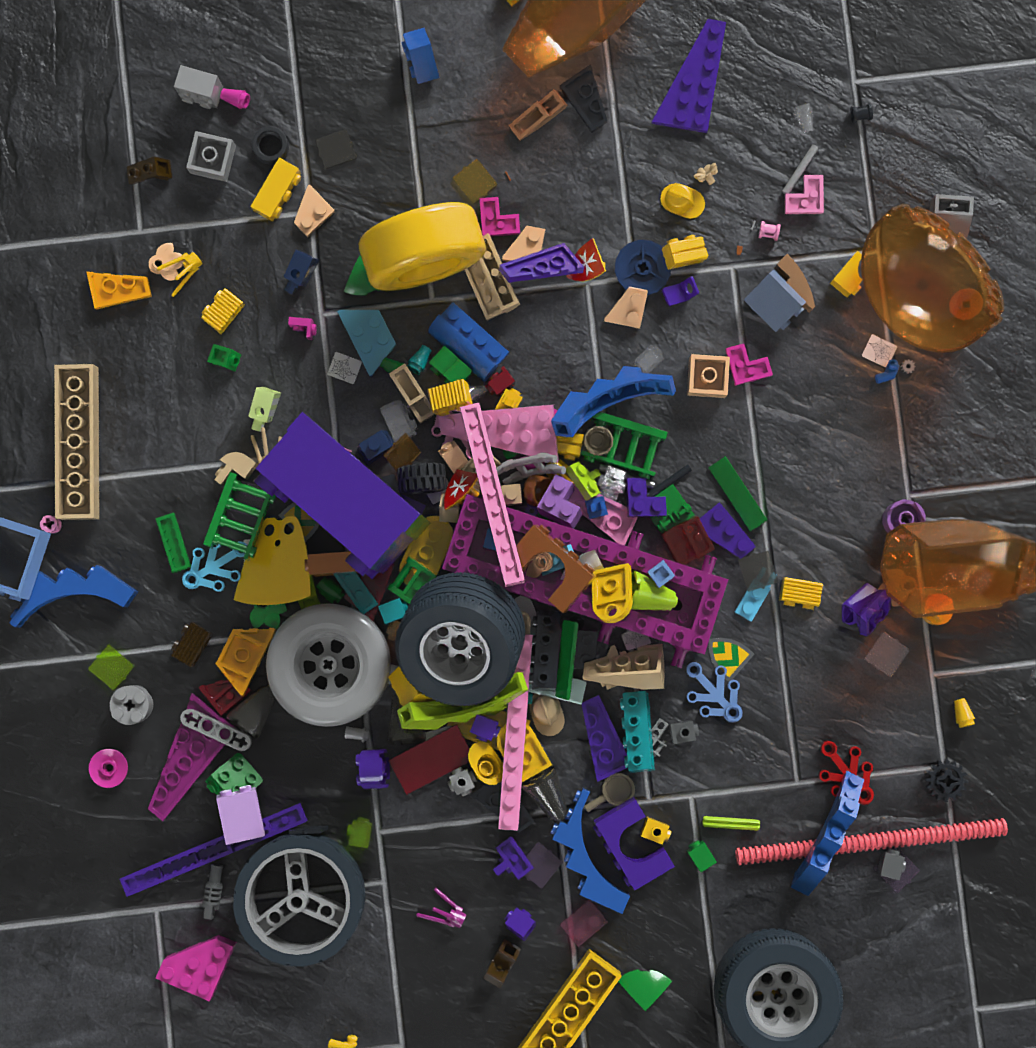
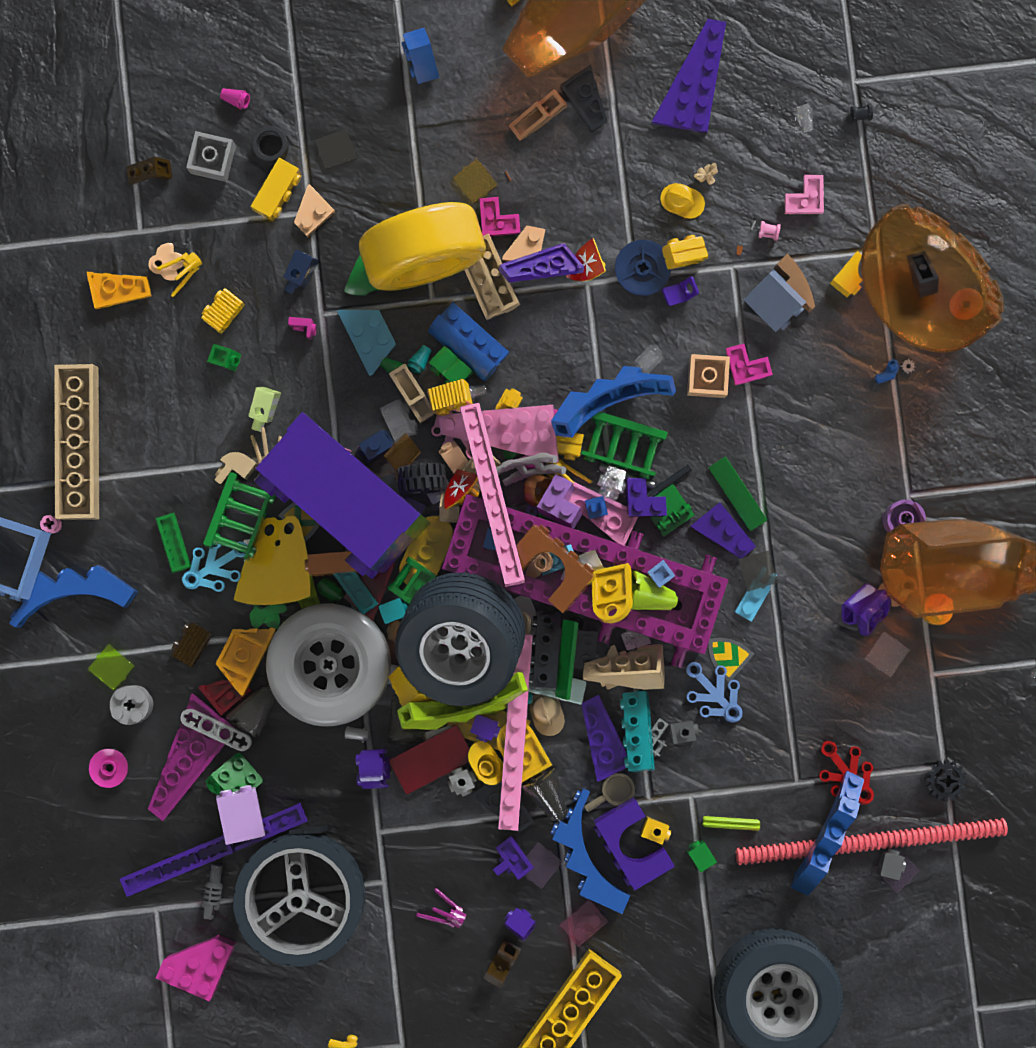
(198, 87): light grey brick -> none
(344, 368): white sticker -> none
(360, 832): clear neon green brick -> none
(500, 382): dark red brick -> none
(512, 494): tan brick -> none
(584, 480): lime hinge -> none
(598, 440): dark tan hair -> none
(629, 308): light nougat wing -> none
(644, 986): green brick -> none
(688, 541): clear red slope -> none
(800, 169): light grey bar -> none
(800, 592): yellow brick -> none
(879, 350): white sticker -> none
(923, 274): none -> black slope
(954, 210): light grey slope -> none
(963, 713): yellow cone -> none

